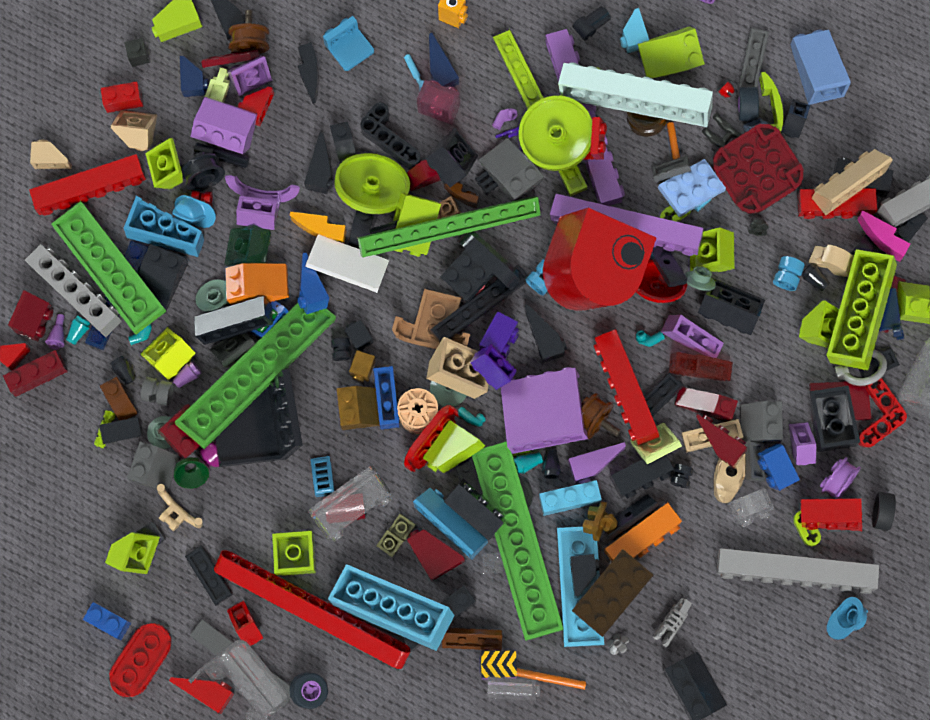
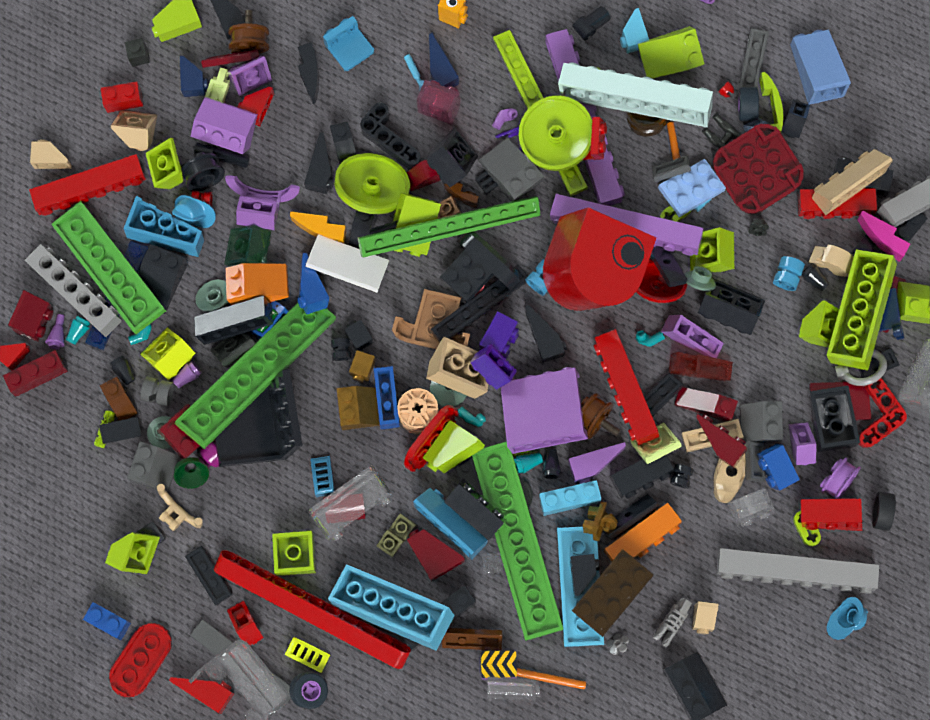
(292, 646): none -> neon yellow slope
(704, 617): none -> tan slope

